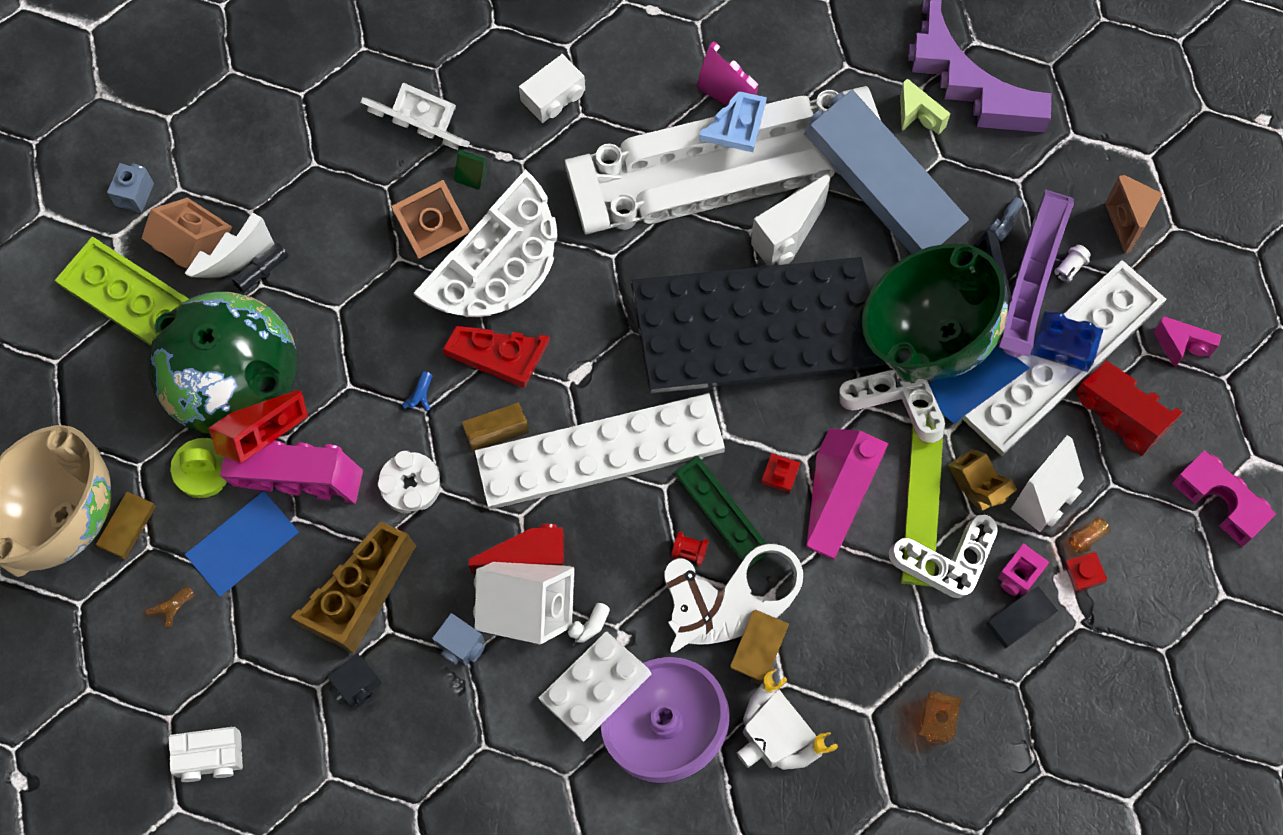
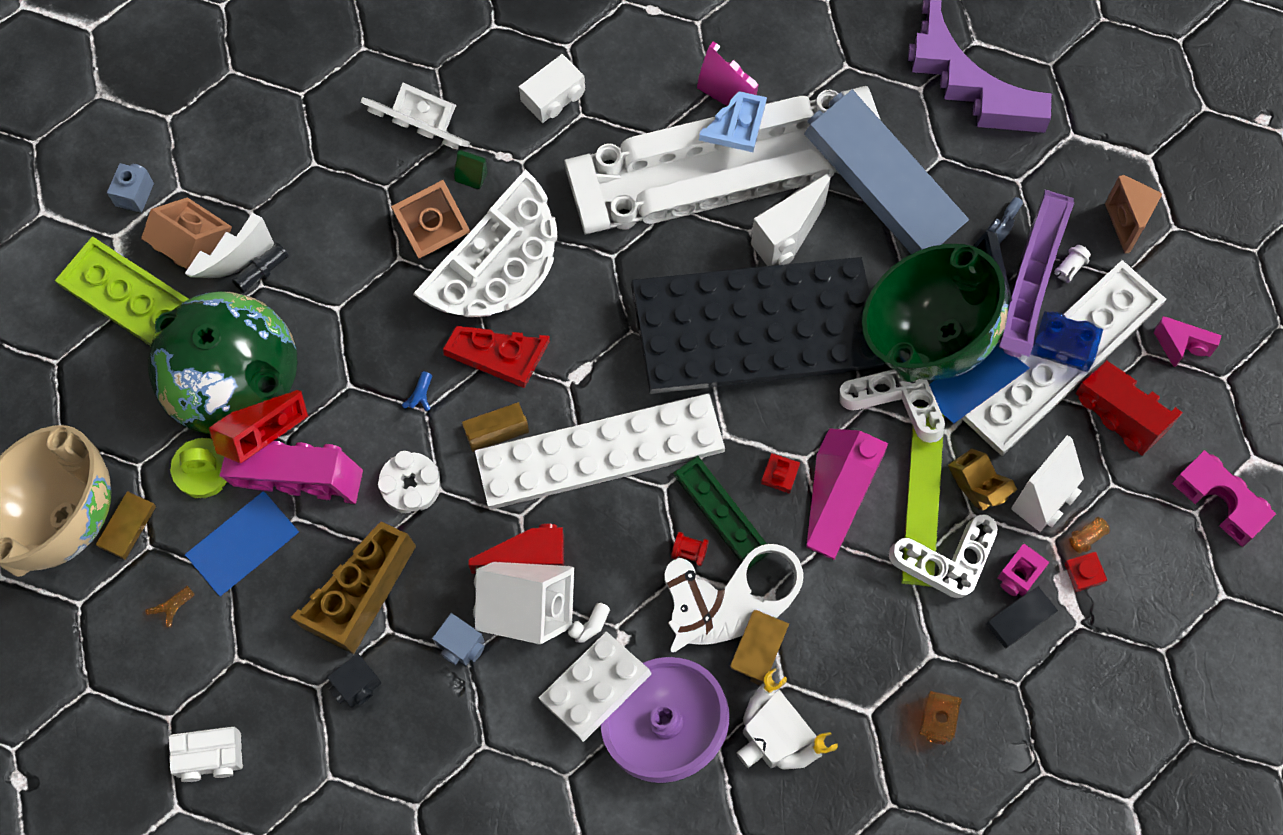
(917, 104): yellowish green slope -> none

